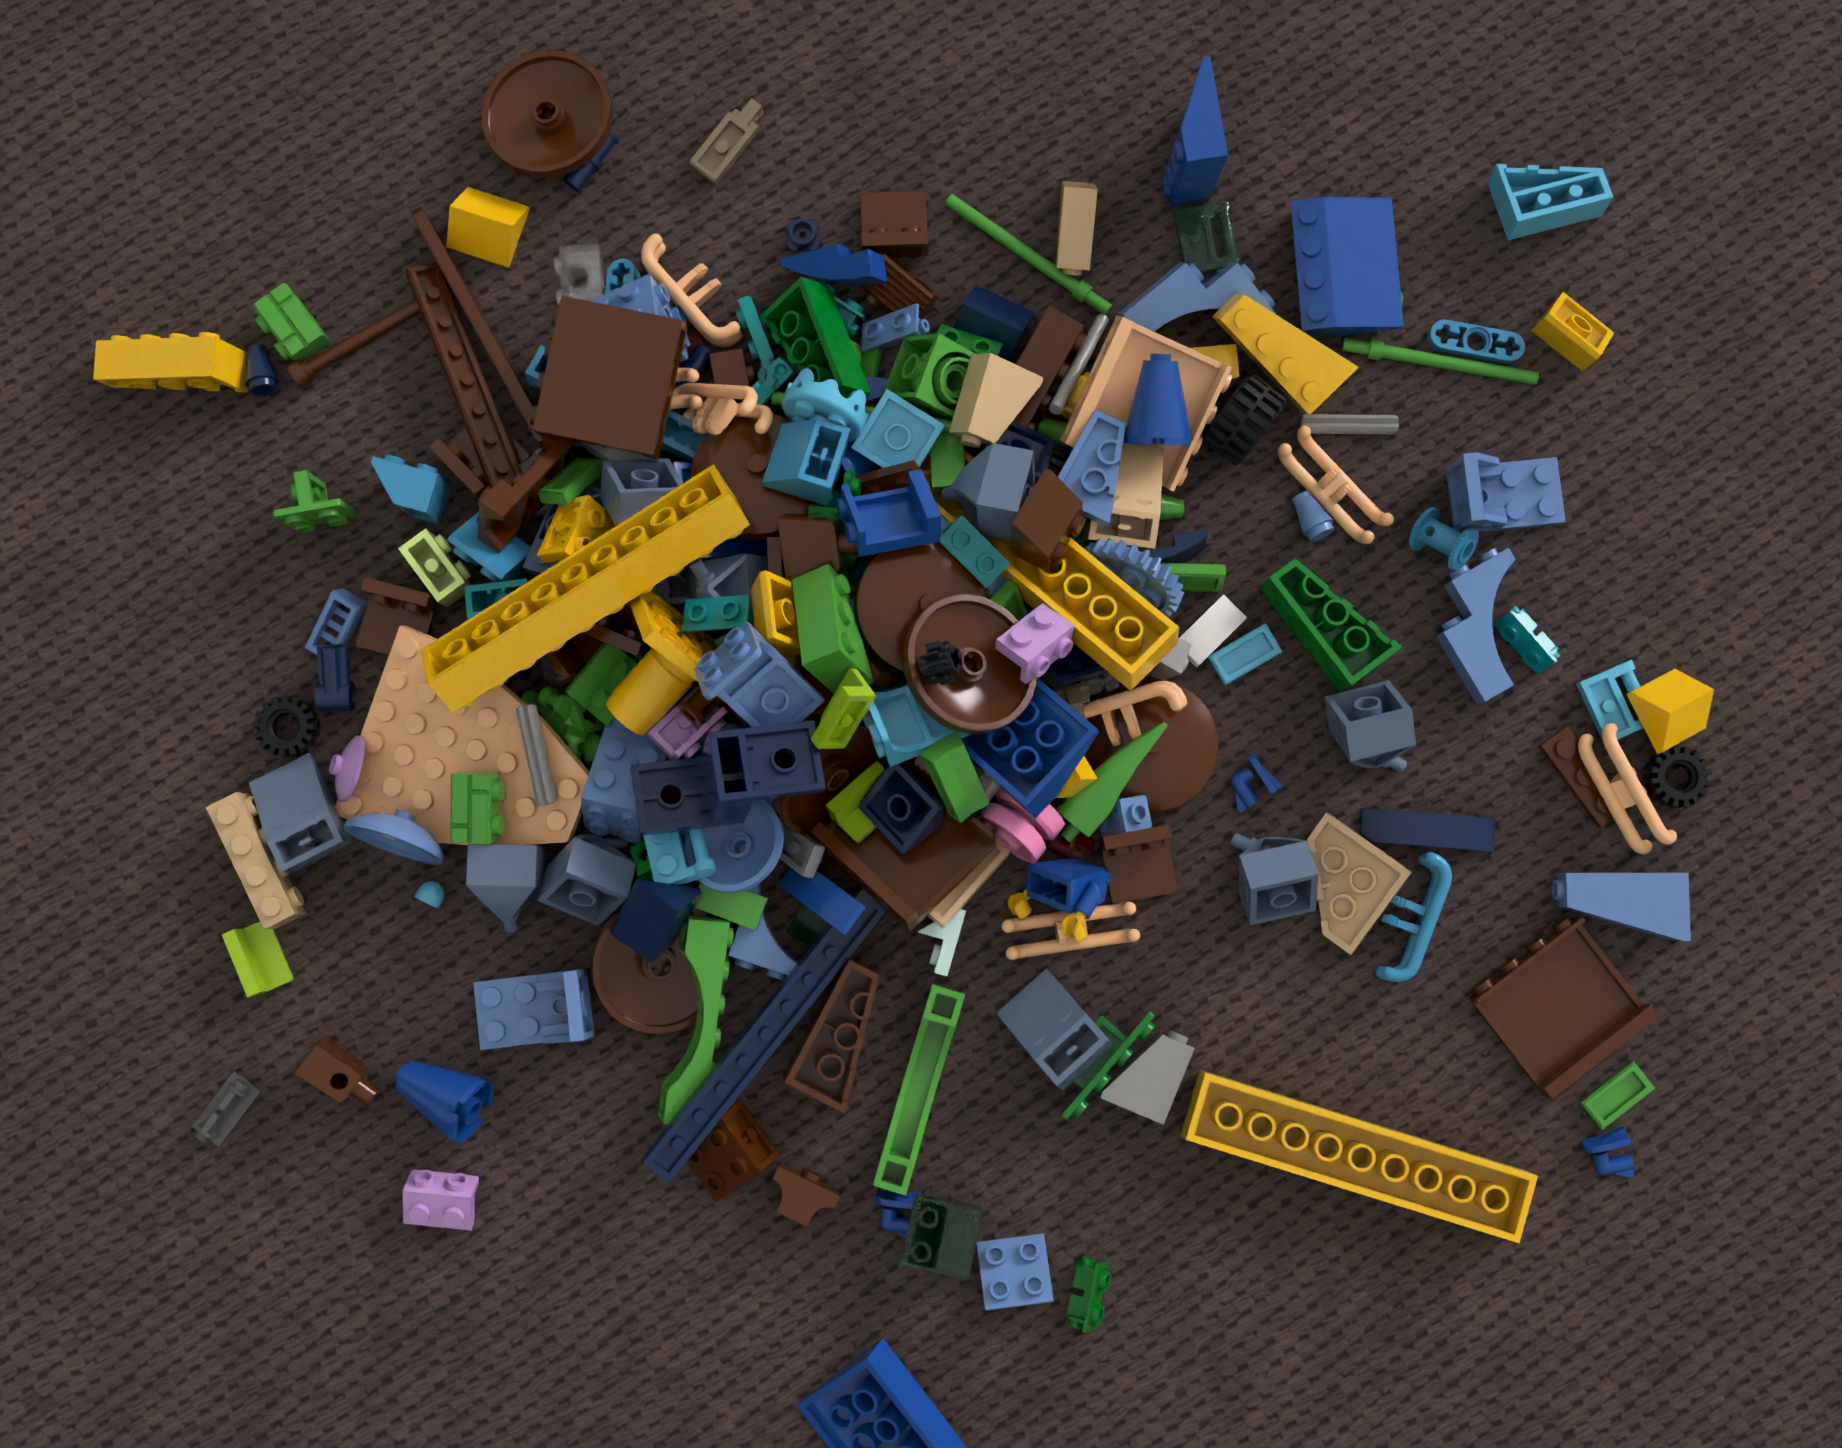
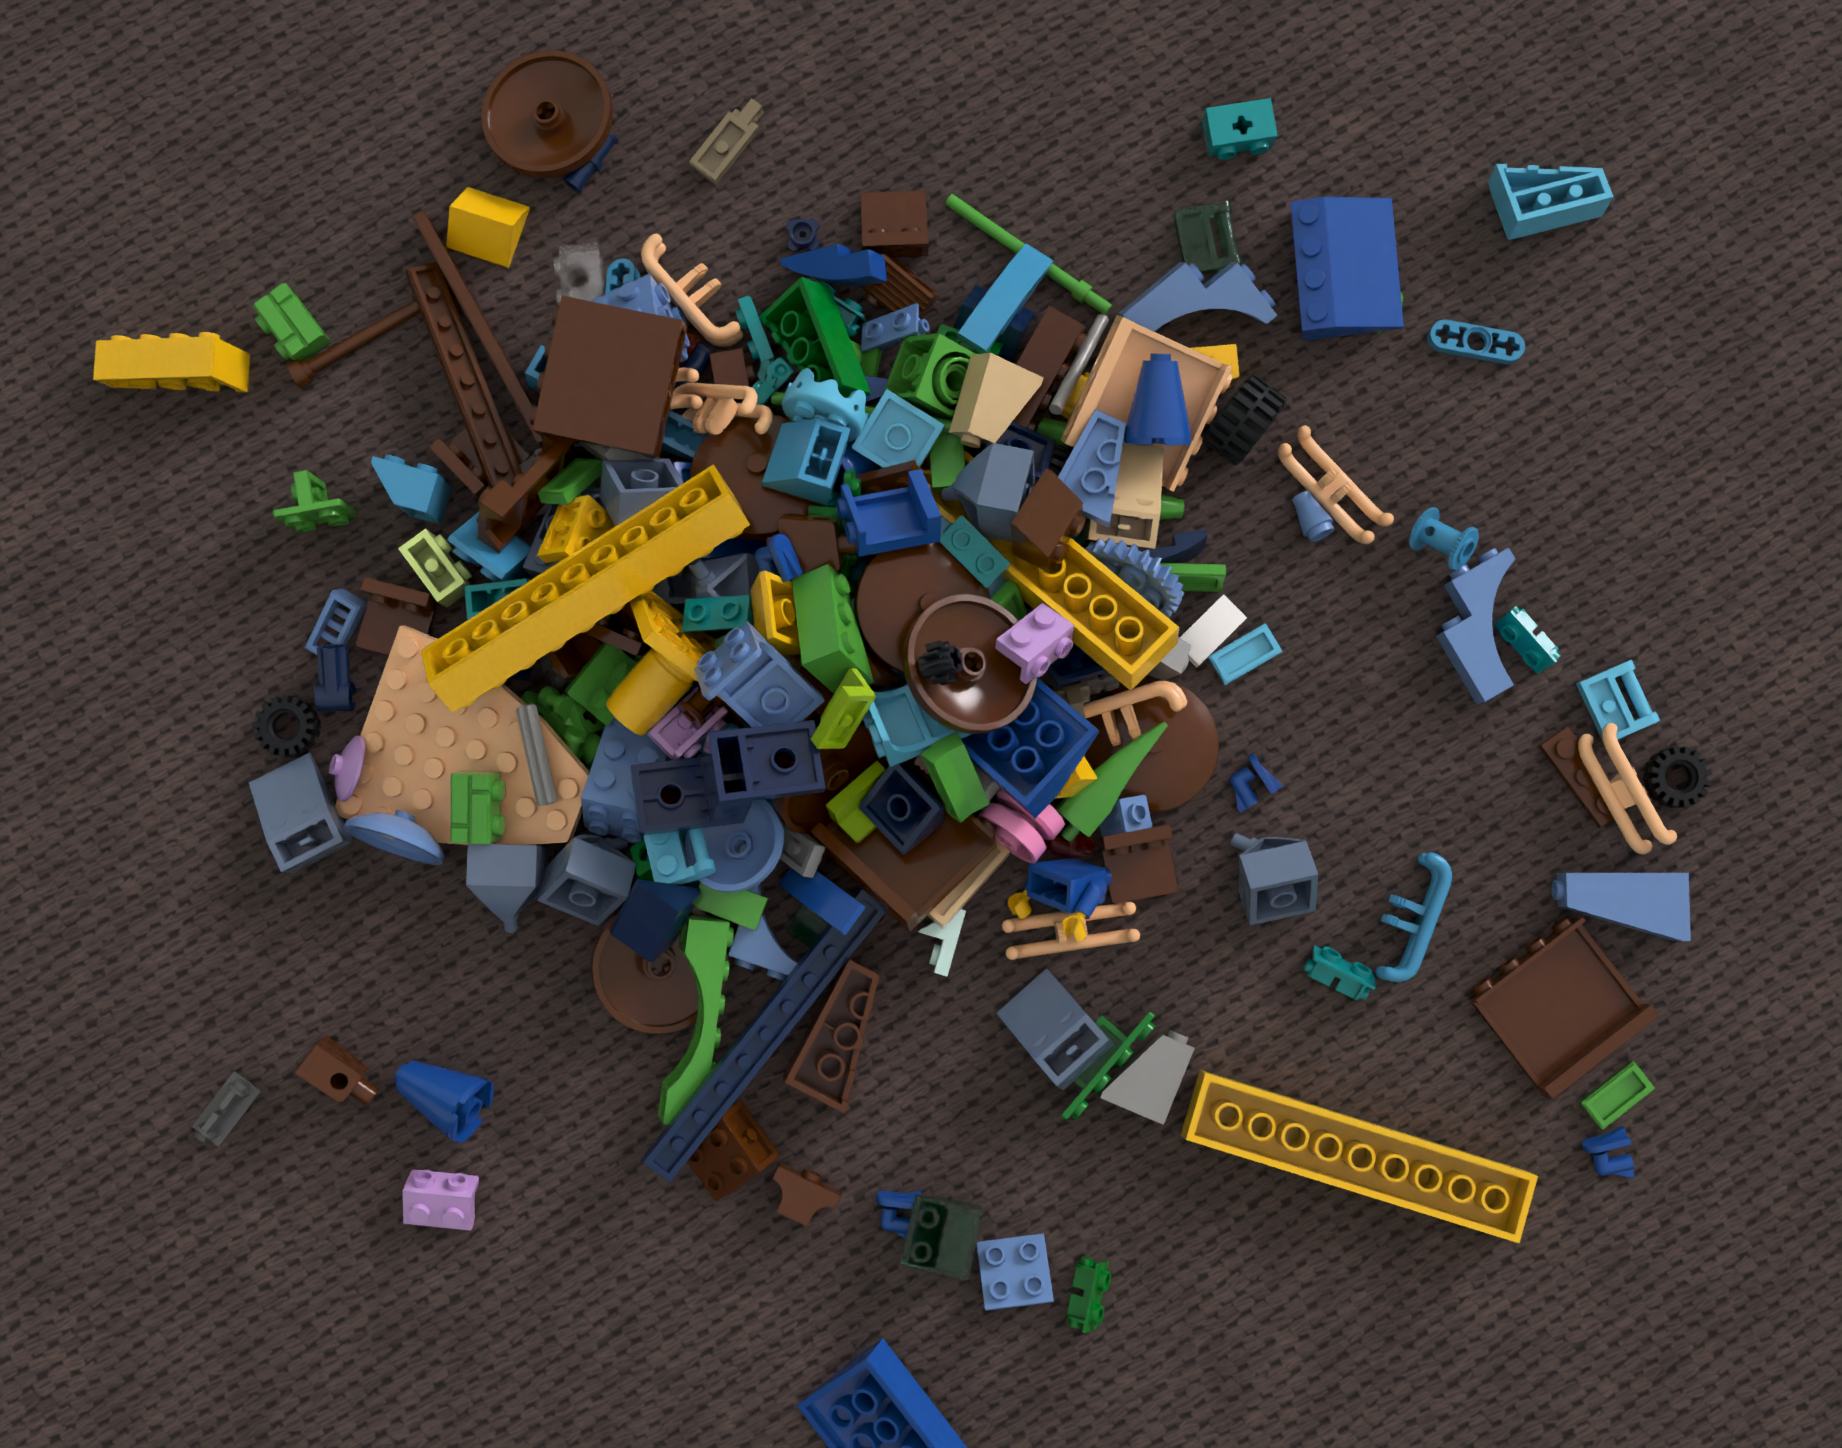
(245, 842): tan brick -> none
(257, 959): lime panel -> none
(260, 373): dark blue cone -> none
(431, 893): medium azure hinge -> none
(534, 1009): medium blue bracket -> none
(784, 556): none -> blue piece
(918, 1089): bright green arch -> none
(1004, 299): none -> dark azure slope
(1076, 226): tan slope -> none
(1199, 146): blue slope -> none
(1252, 117): none -> teal brick
(1288, 356): yellow wedge -> none
(1327, 626): green wedge -> none
(1350, 424): light grey axle -> none
(1353, 881): tan plate -> none
(1354, 978): none -> teal hinge
(1372, 725): sand blue piece -> none
(1376, 350): bright green bar -> none
(1428, 829): dark blue slope -> none
(1504, 493): medium blue bracket -> none
(1573, 332): yellow slope -> none
(1672, 708): yellow slope -> none

